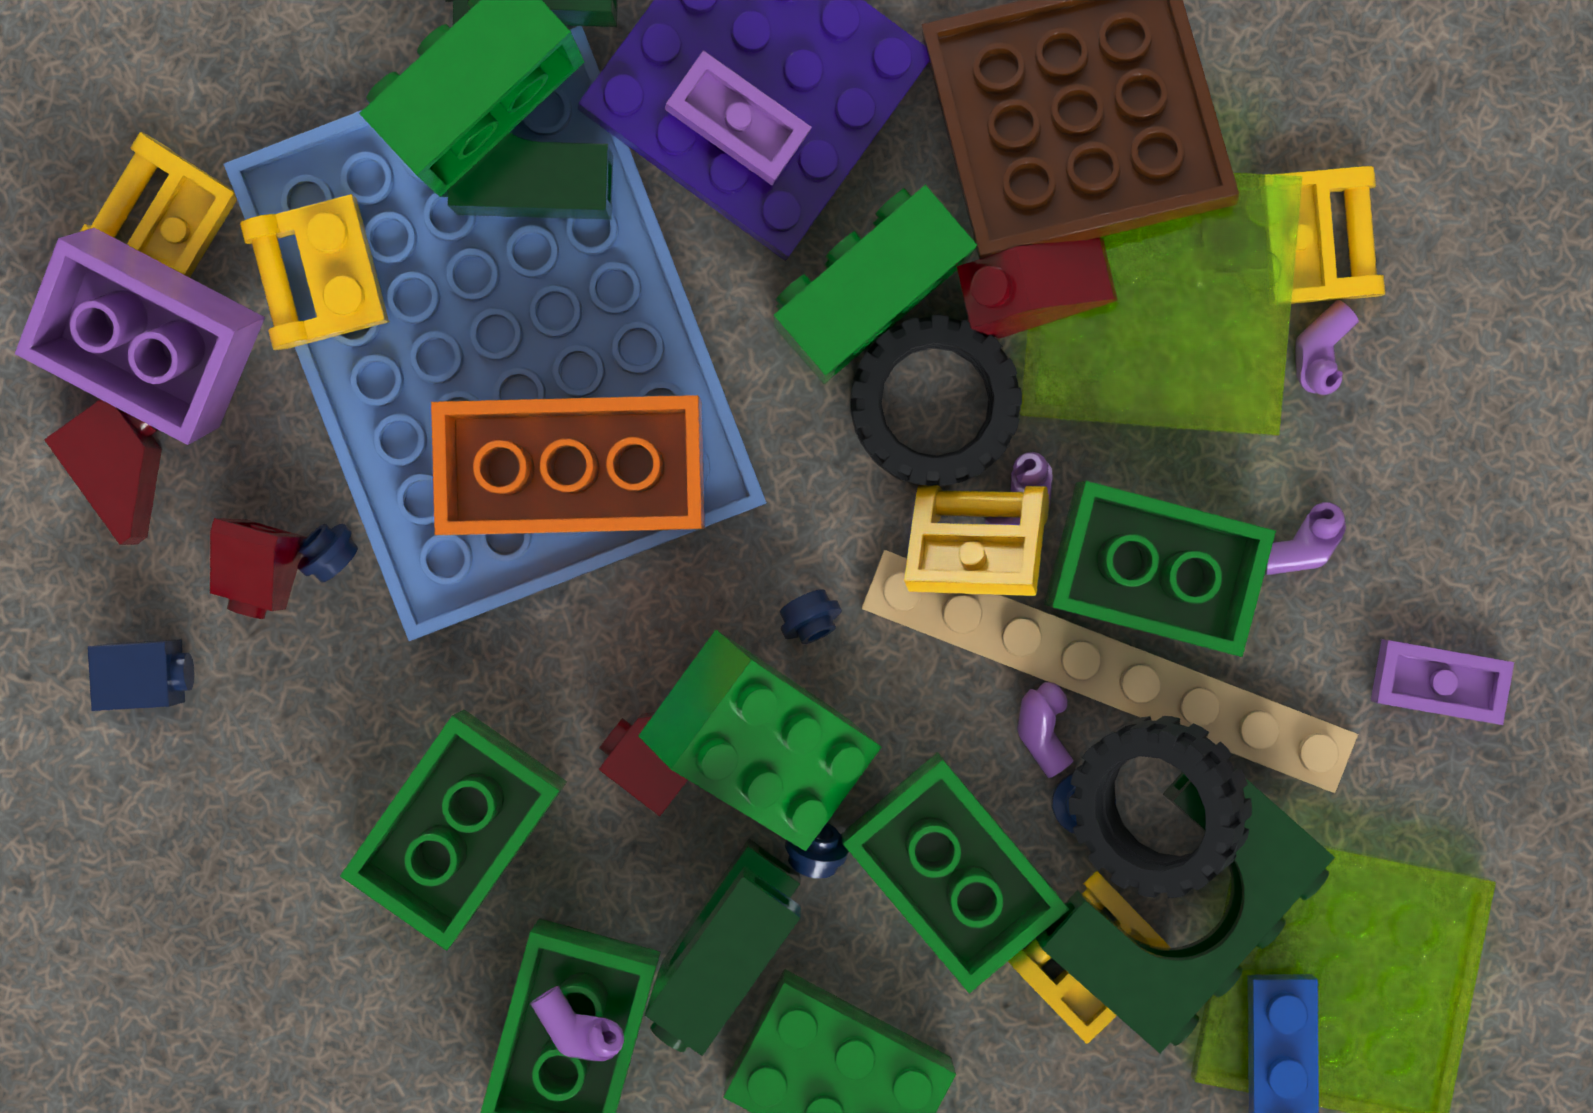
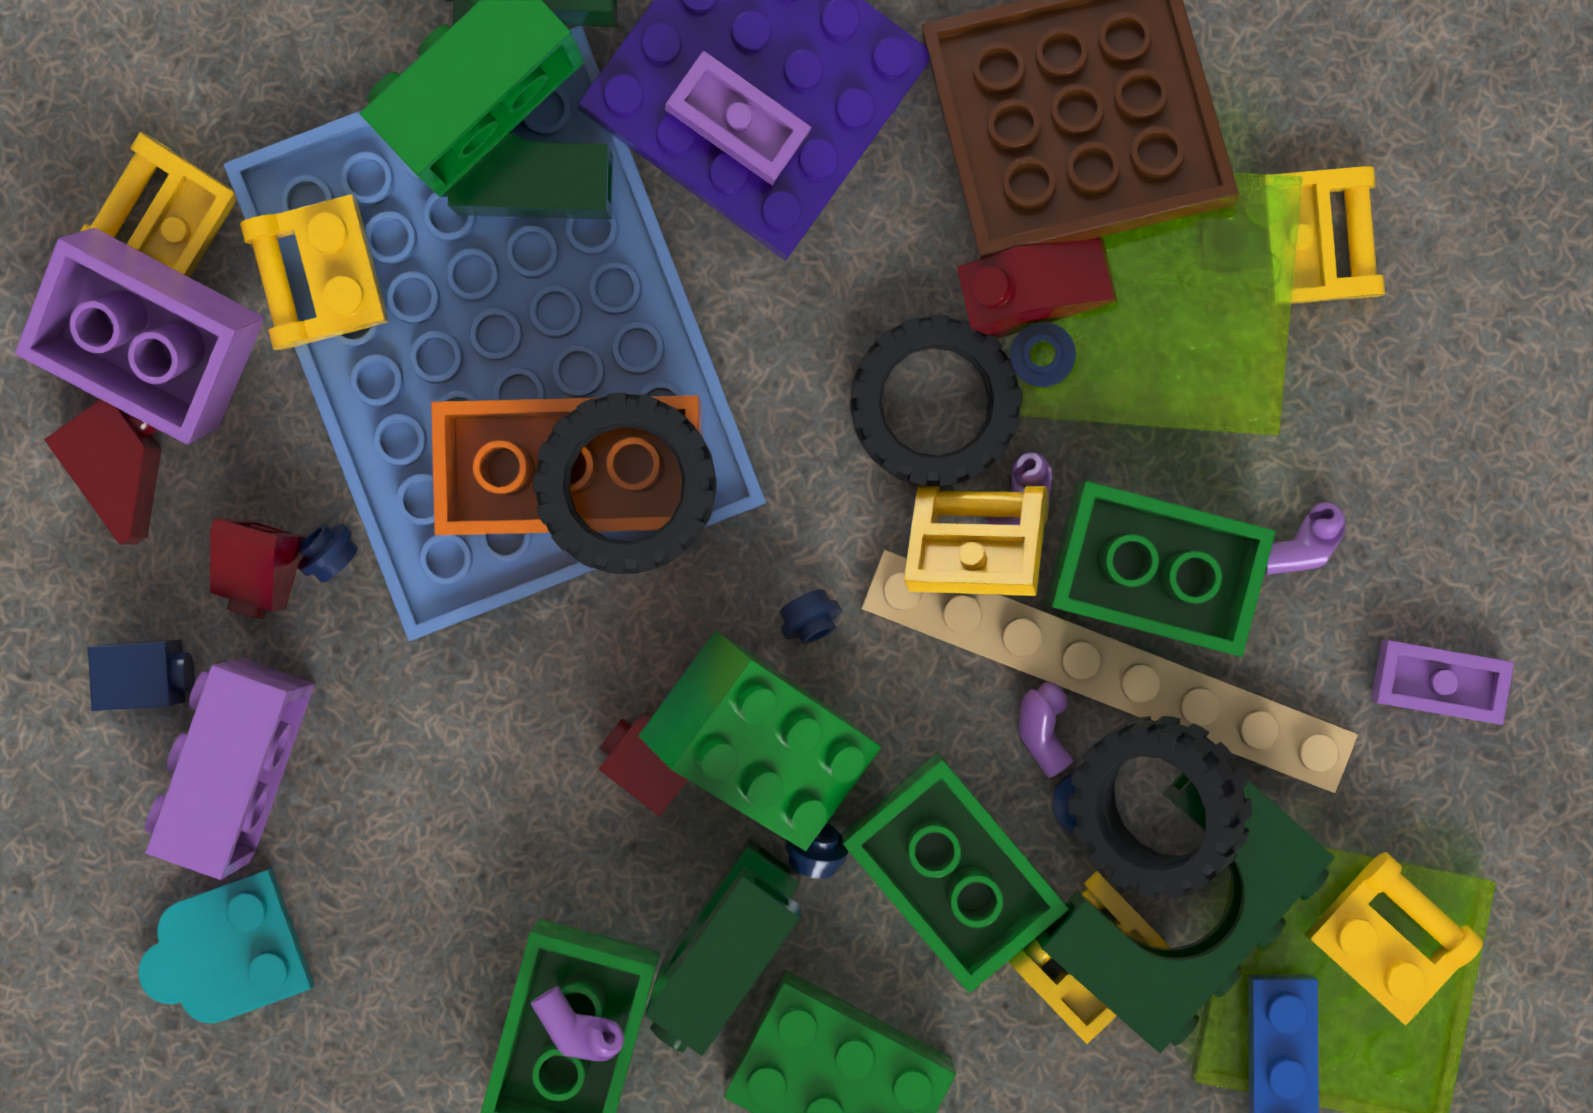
(226, 951): none -> teal plate
(227, 767): none -> medium lavender brick
(453, 829): green brick -> none
(554, 478): none -> black tyre
(872, 281): green brick -> none
(1055, 371): none -> dark blue plate
(1315, 349): medium lavender arm -> none
(1378, 953): none -> yellow plate

